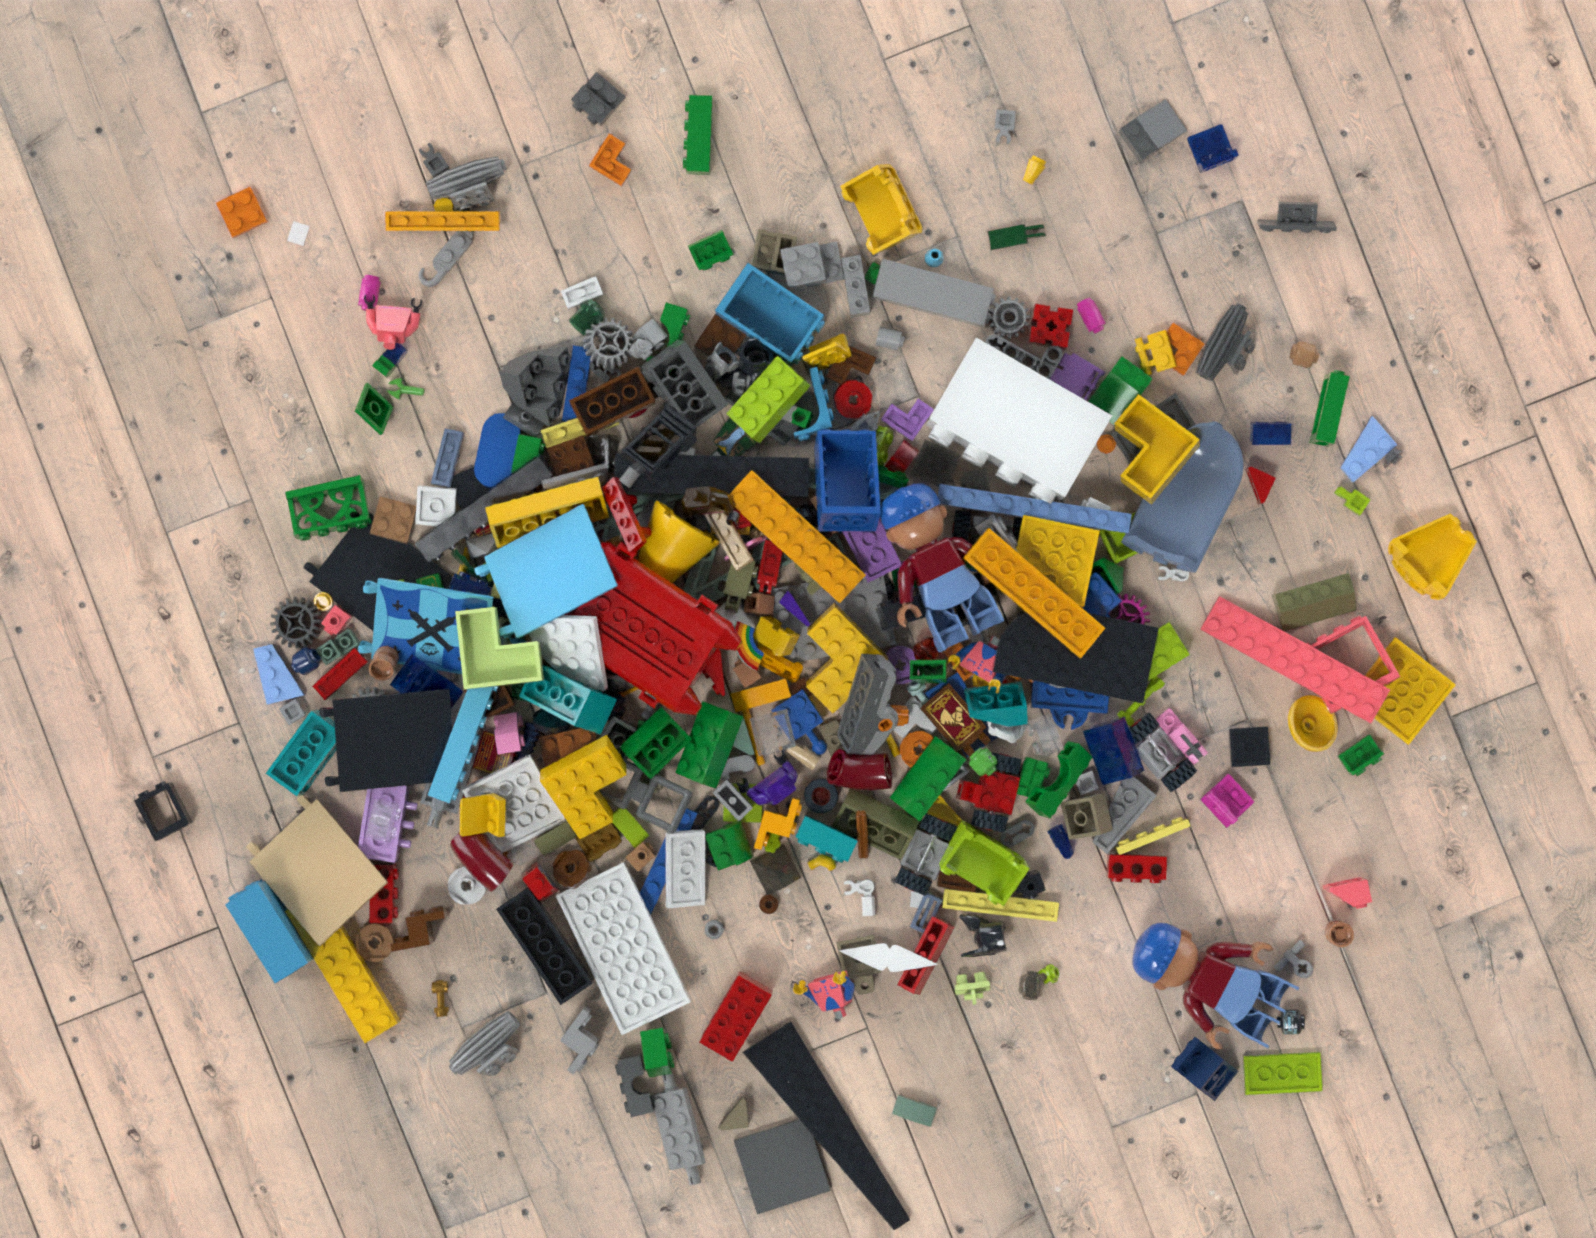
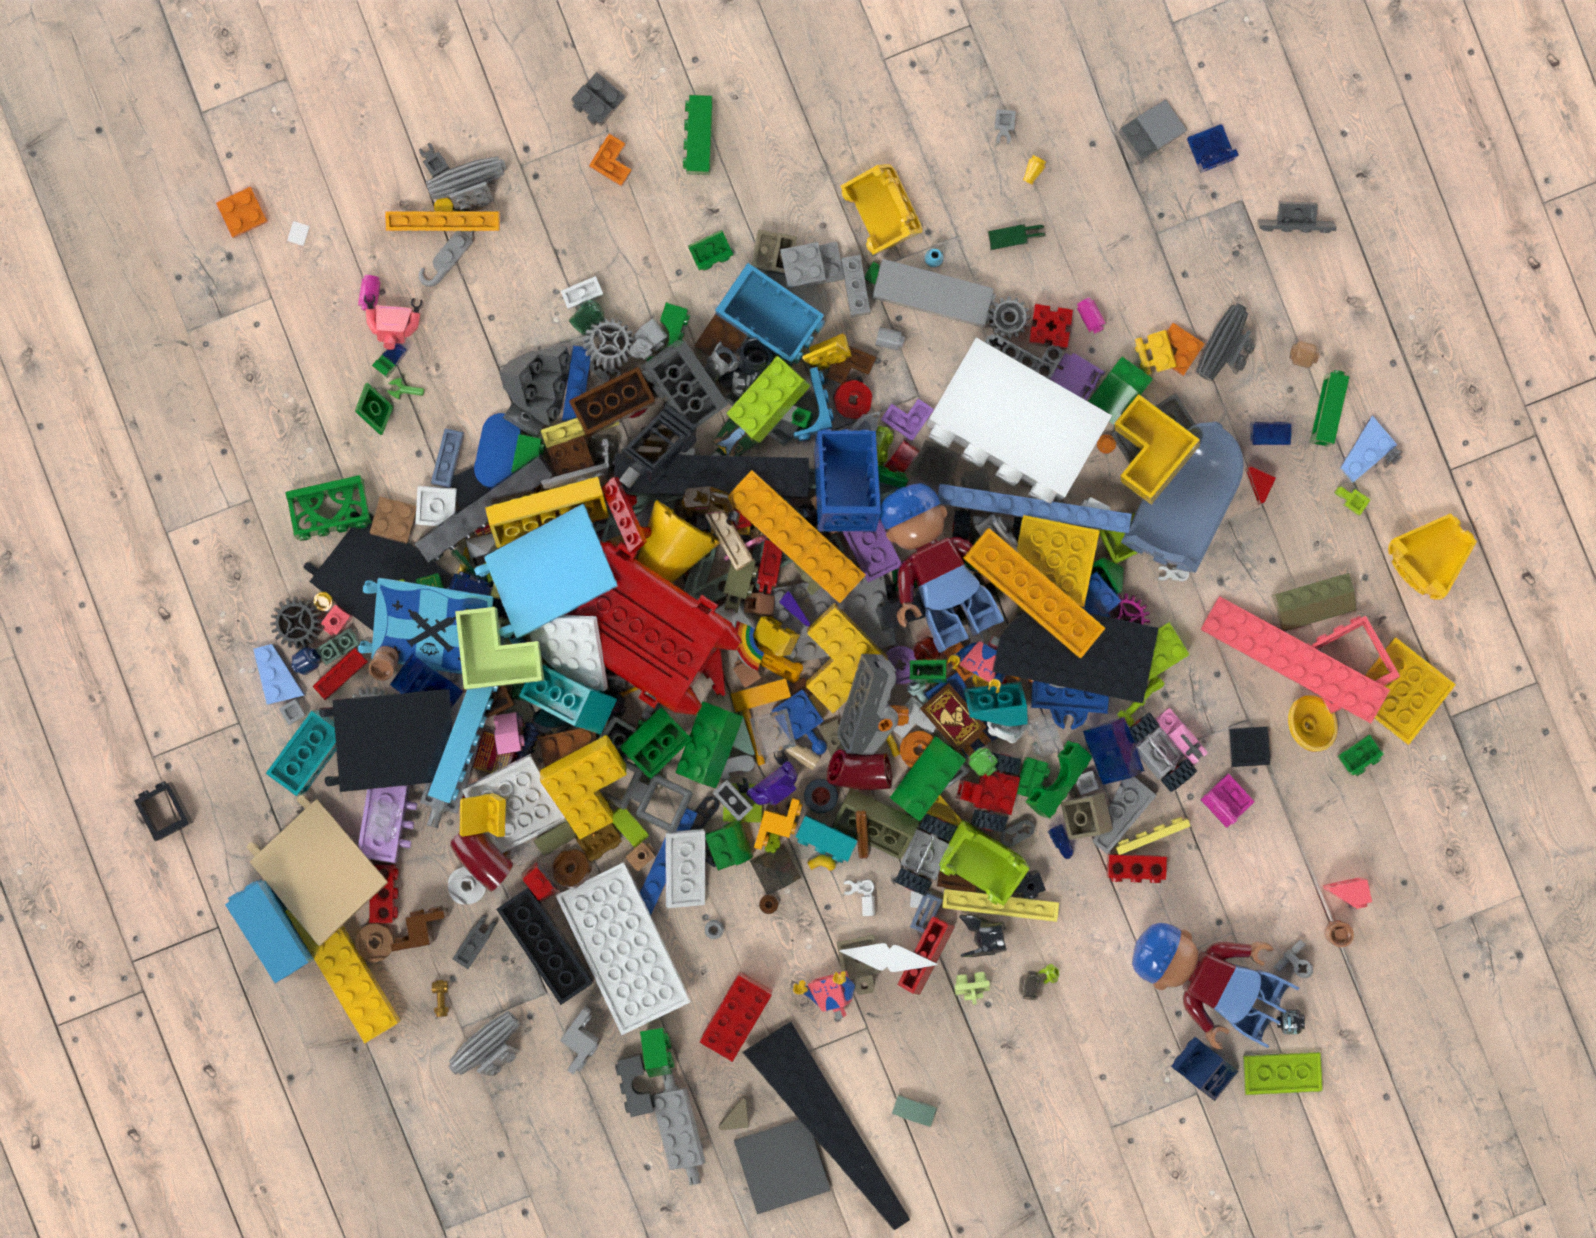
(473, 944): none -> dark grey hinge

